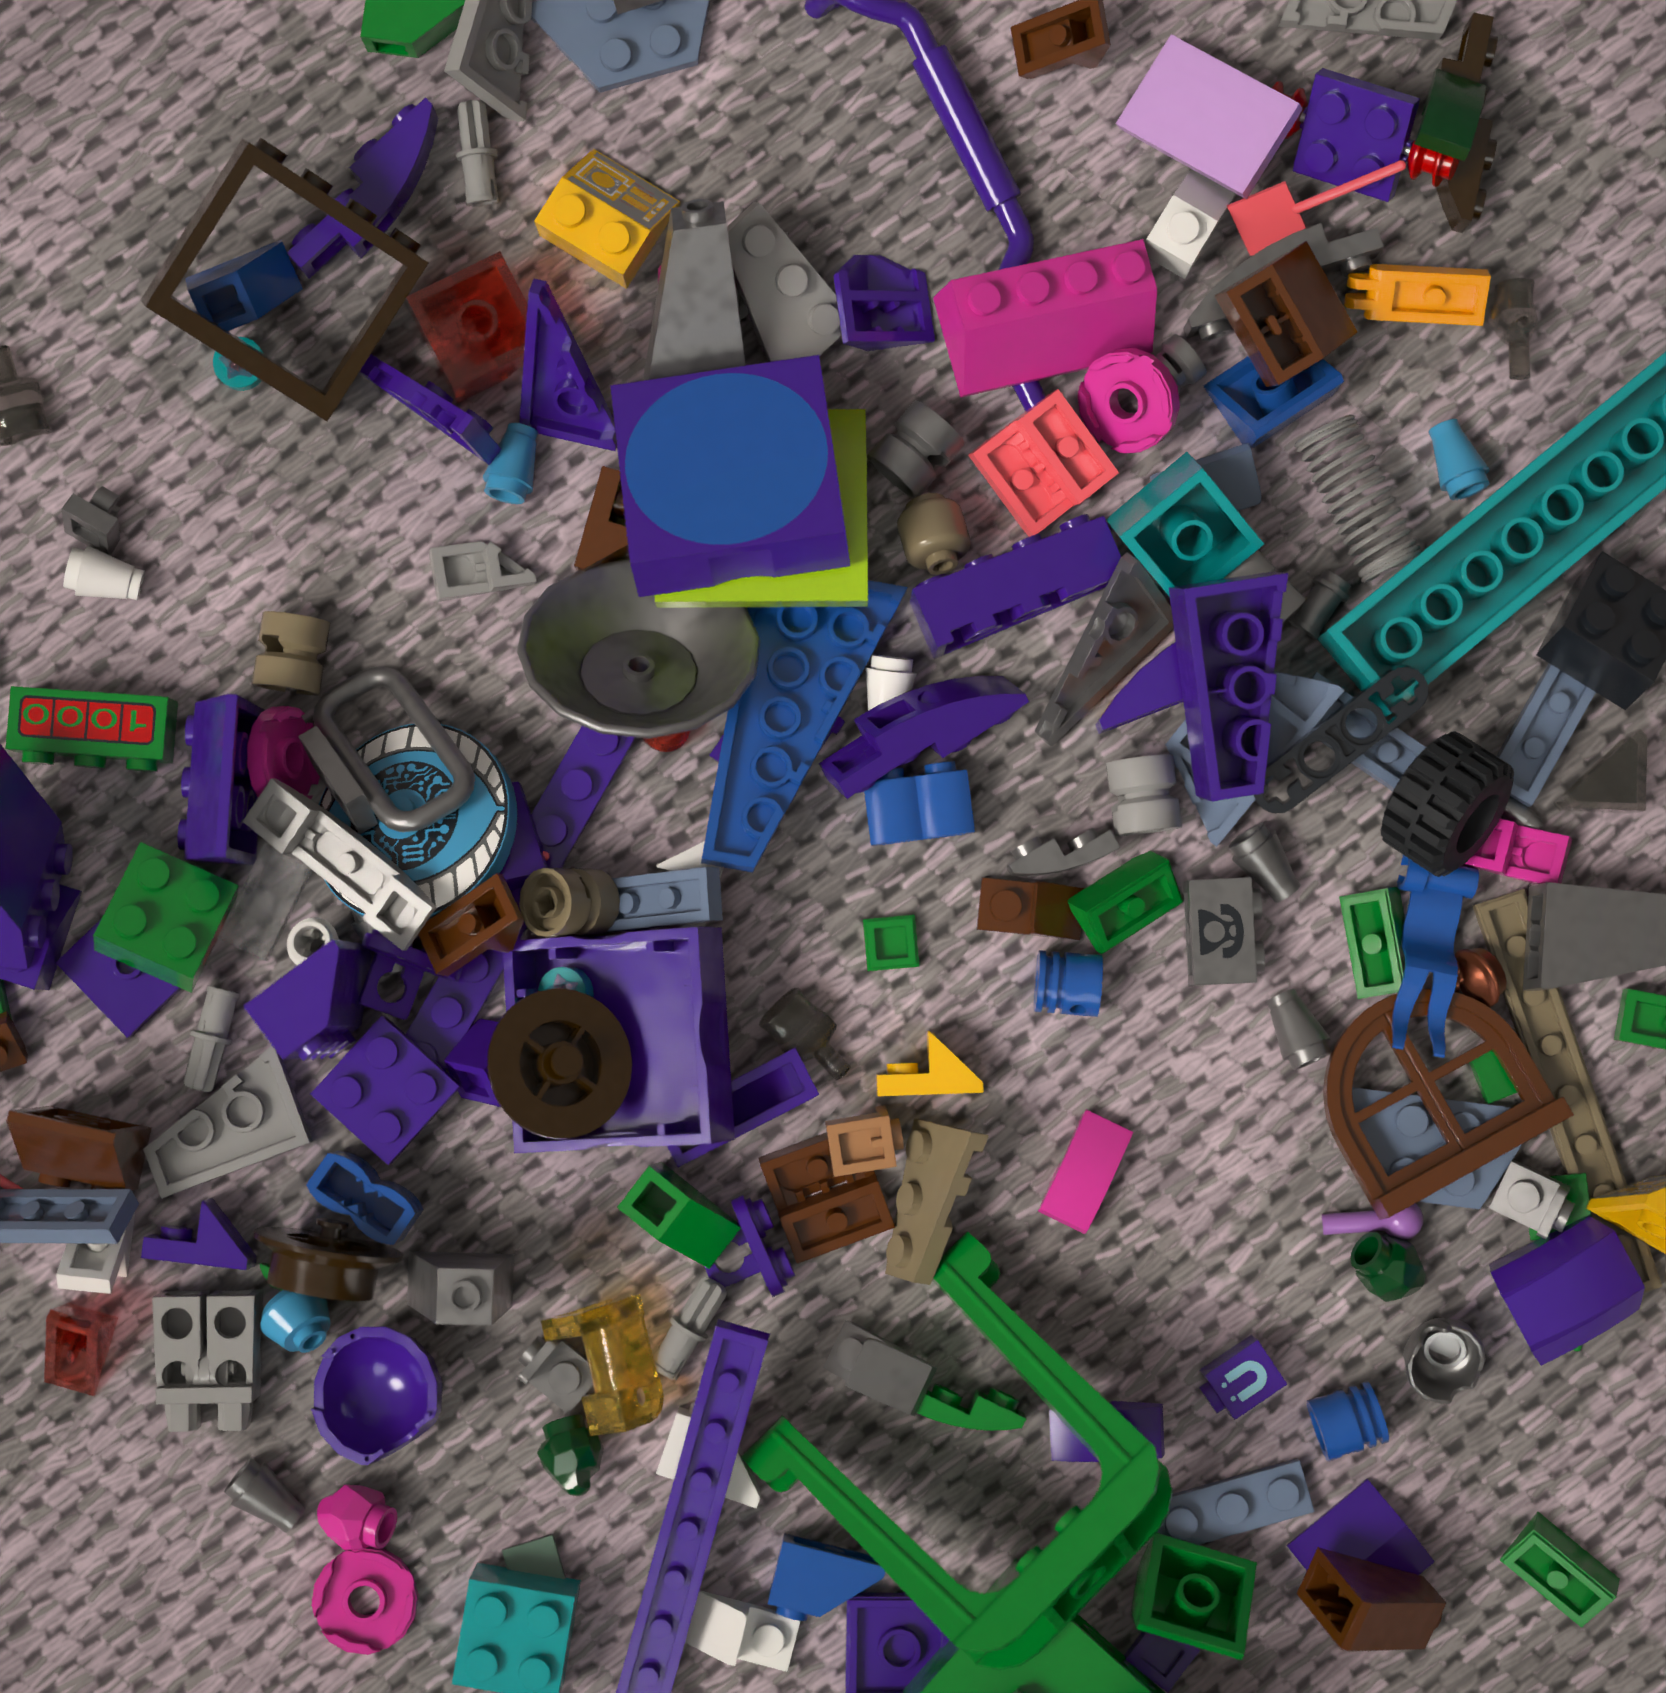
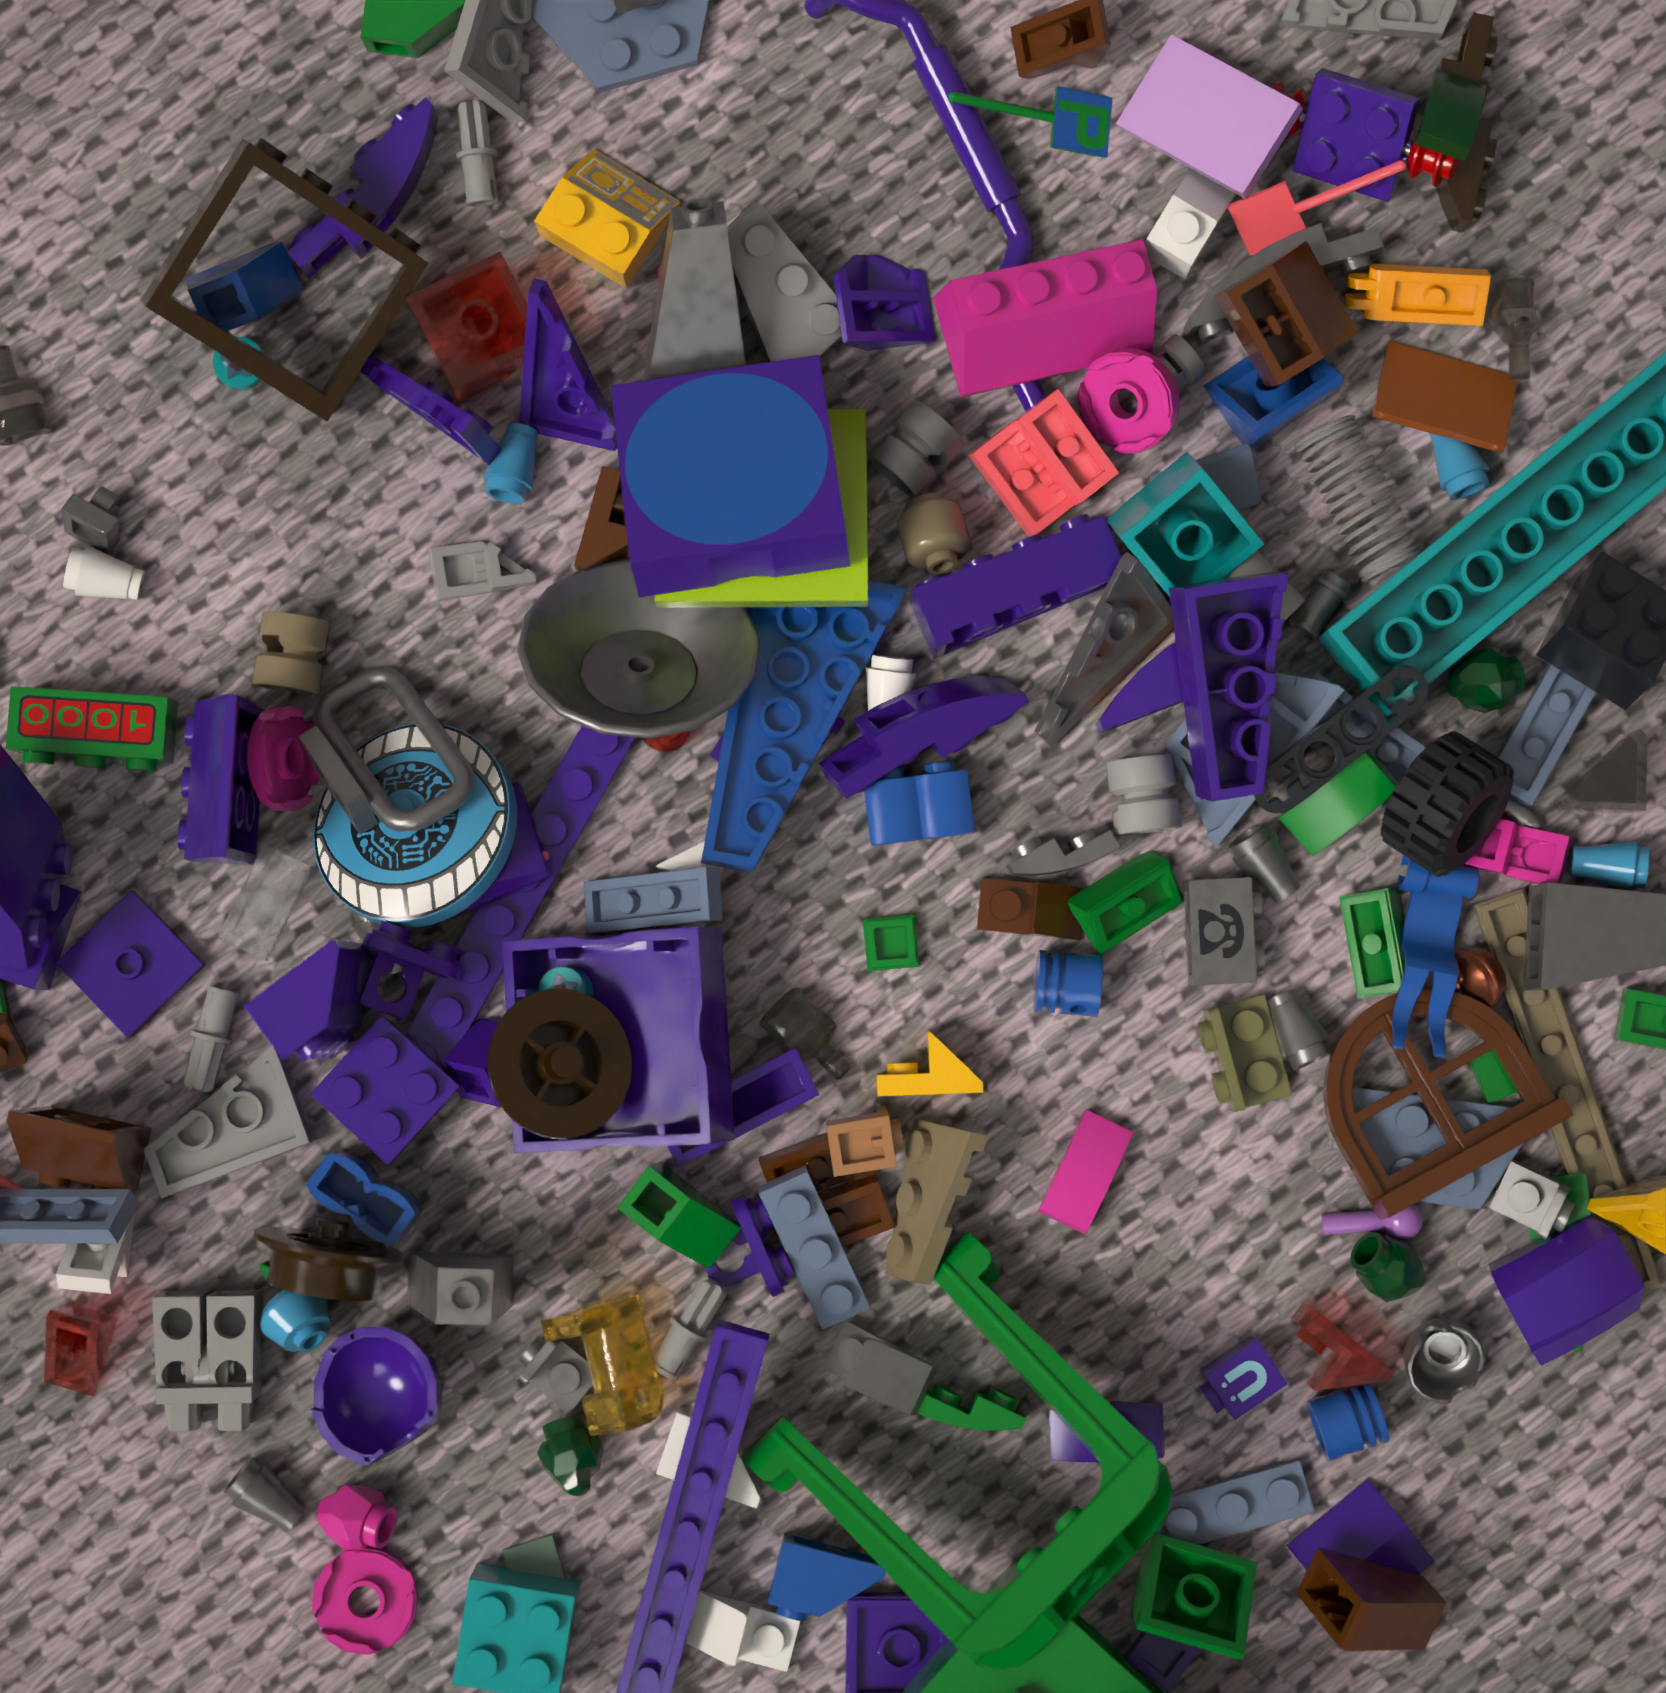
(165, 917): green brick -> none
(216, 1242): dark purple slope -> none
(307, 938): white cone -> none
(343, 859): light grey slope -> none
(472, 925): reddish brown slope -> none
(569, 902): dark tan wheel -> none
(813, 1247): none -> sand blue plate
(1078, 118): none -> piece
(1245, 1053): none -> olive bracket
(1340, 803): none -> green slope
(1347, 1362): none -> clear red slope
(1445, 396): none -> dark orange piece
(1486, 680): none -> dark green rock
(1561, 1570): green slope -> none
(1613, 864): none -> dark azure cone

